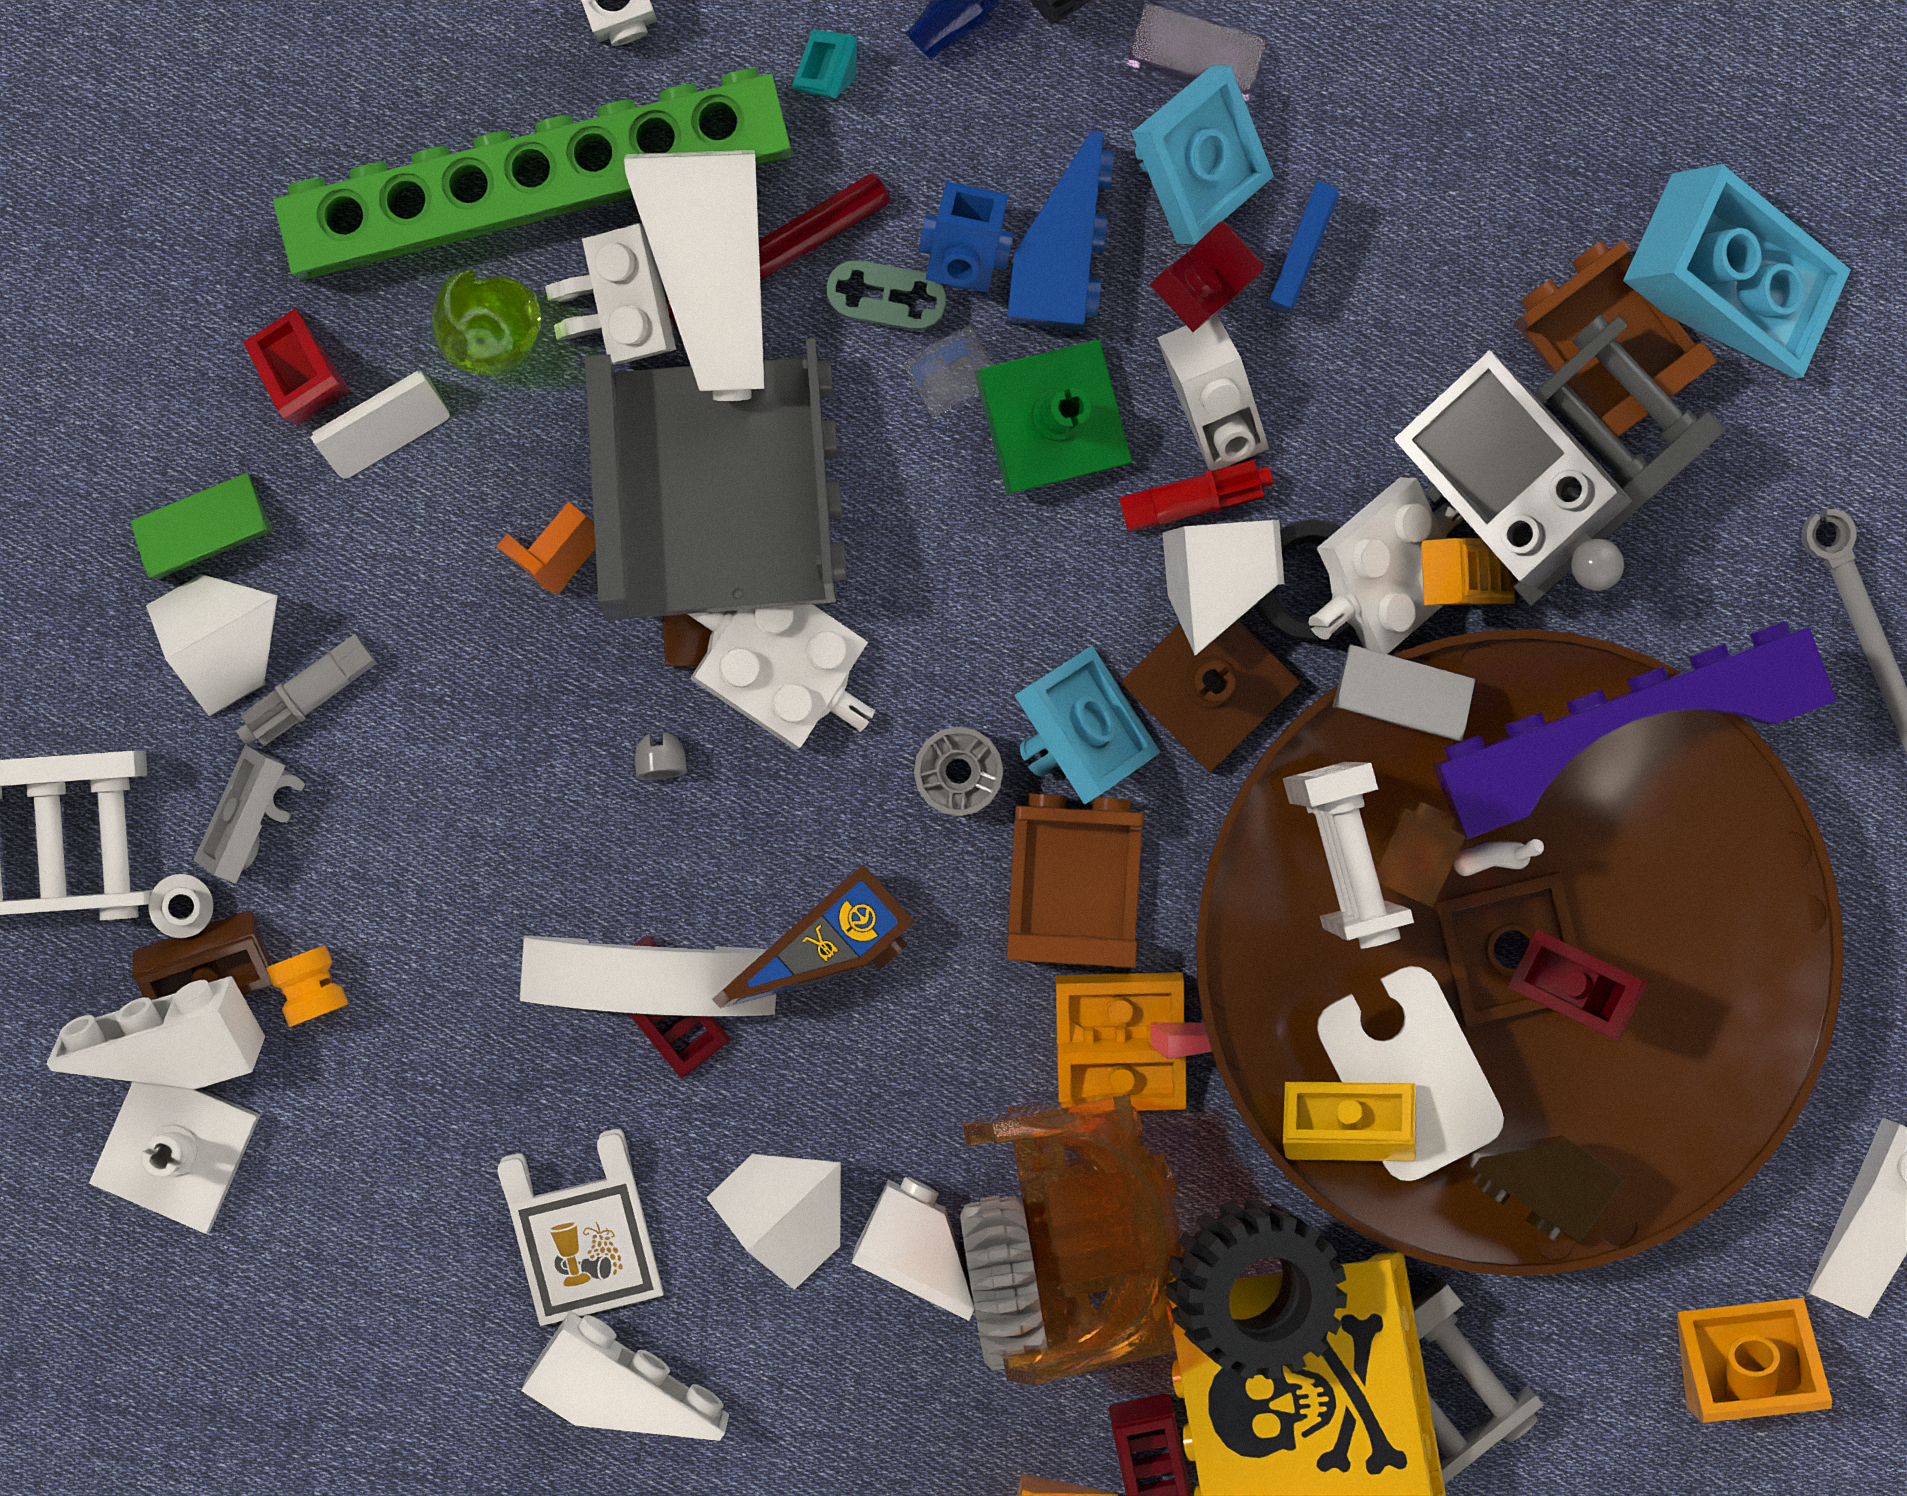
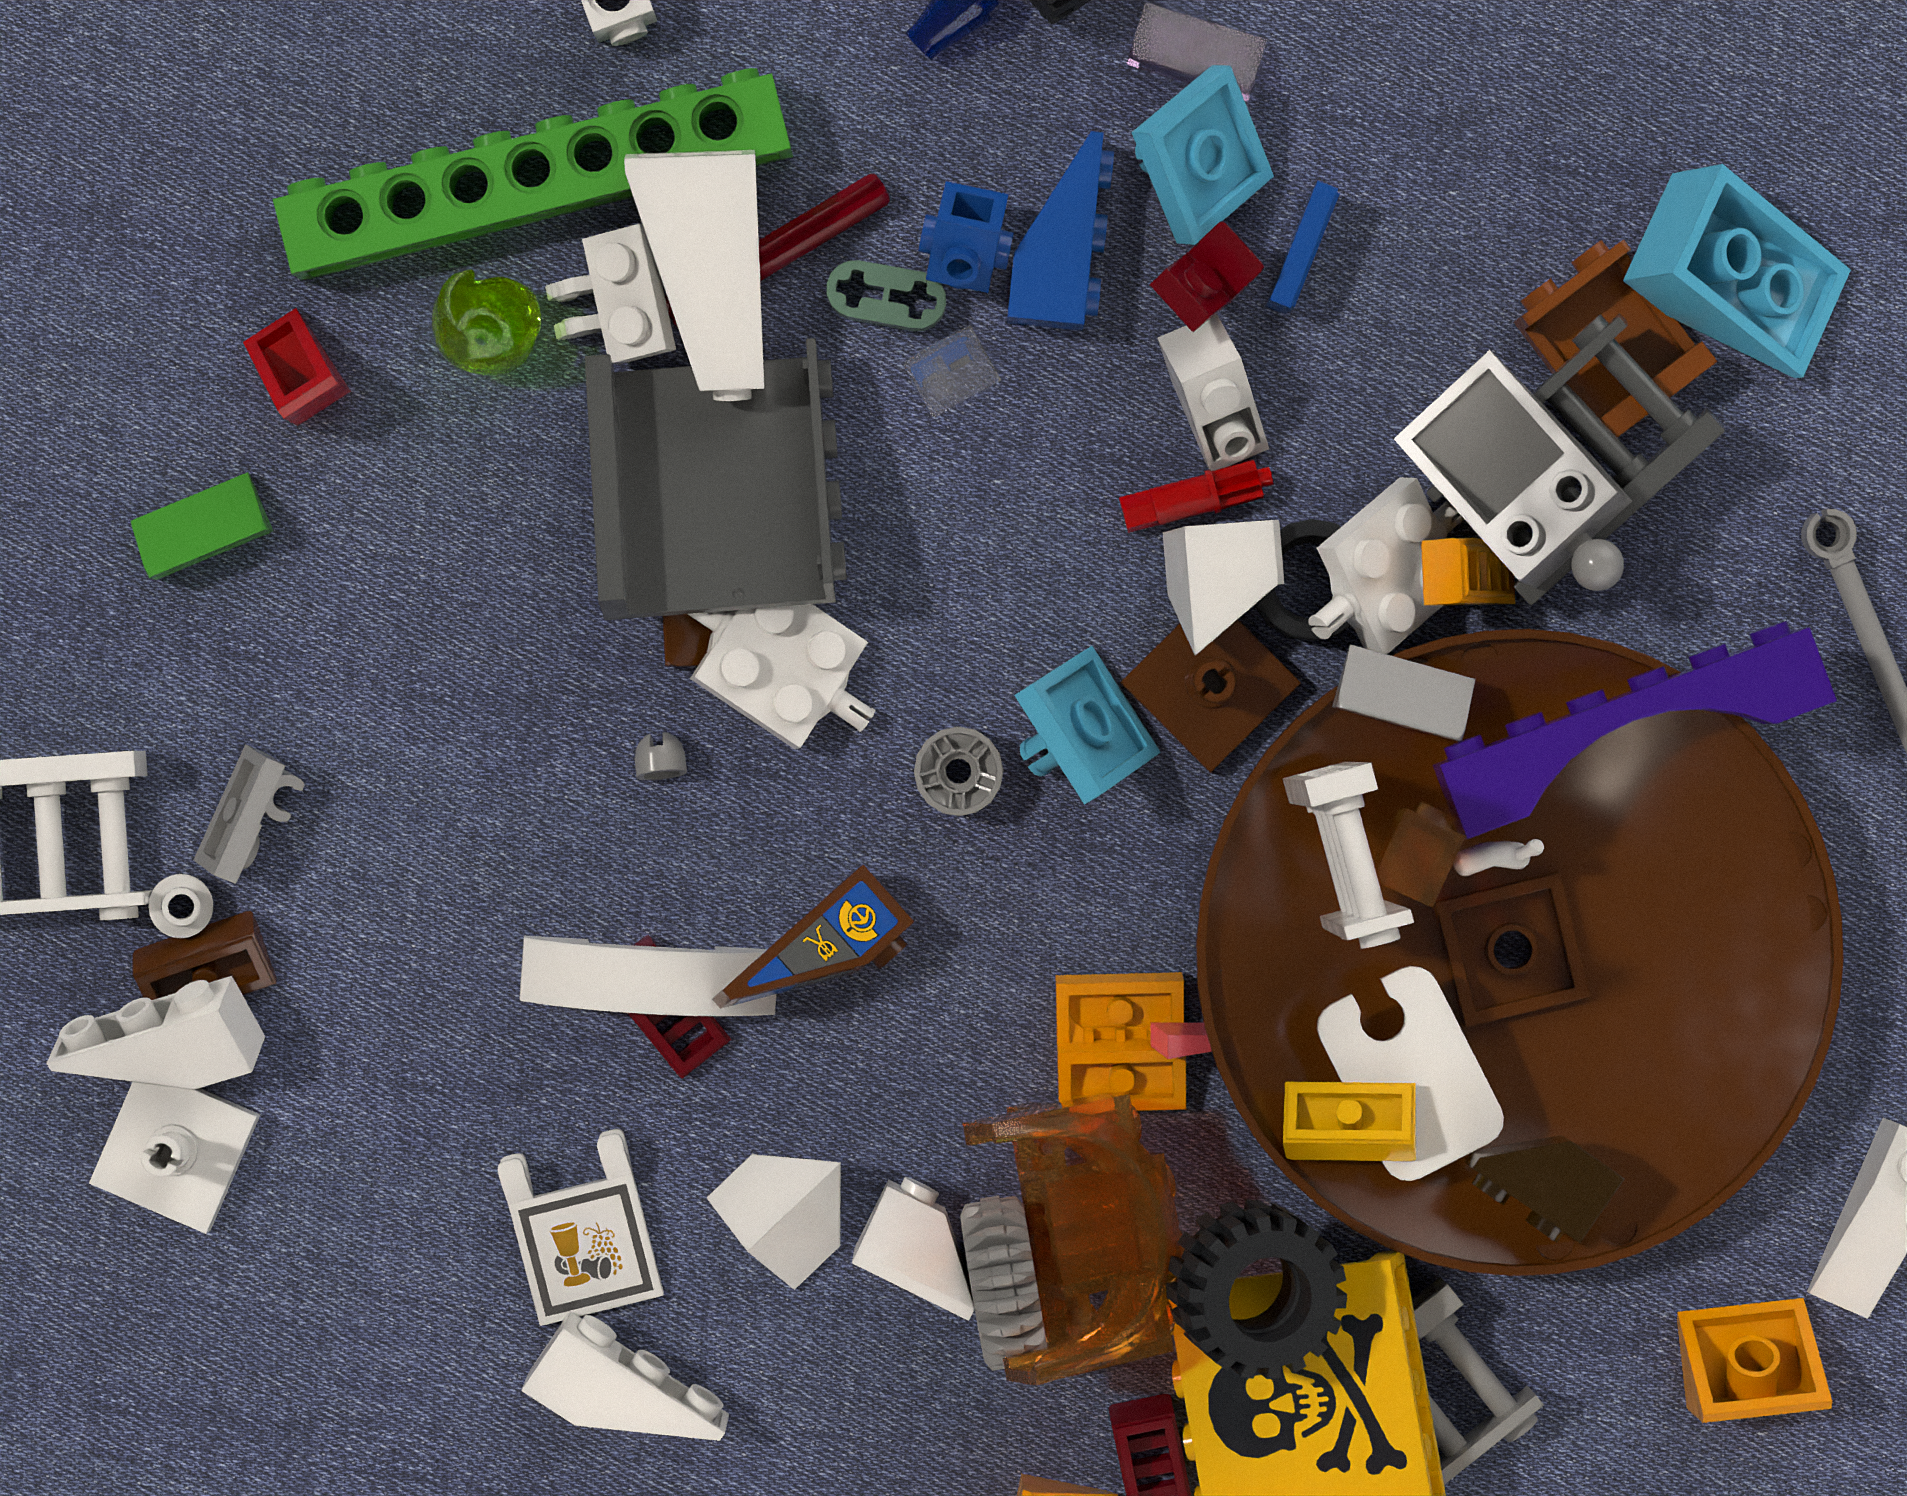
(215, 638): white slope -> none
(305, 692): light grey piece -> none
(307, 985): light orange wheel -> none
(381, 425): white slope -> none
(556, 551): orange tile -> none
(827, 64): teal slope -> none
(1053, 417): green tile -> none
(1074, 882): dark orange panel -> none
(1577, 985): dark red slope -> none

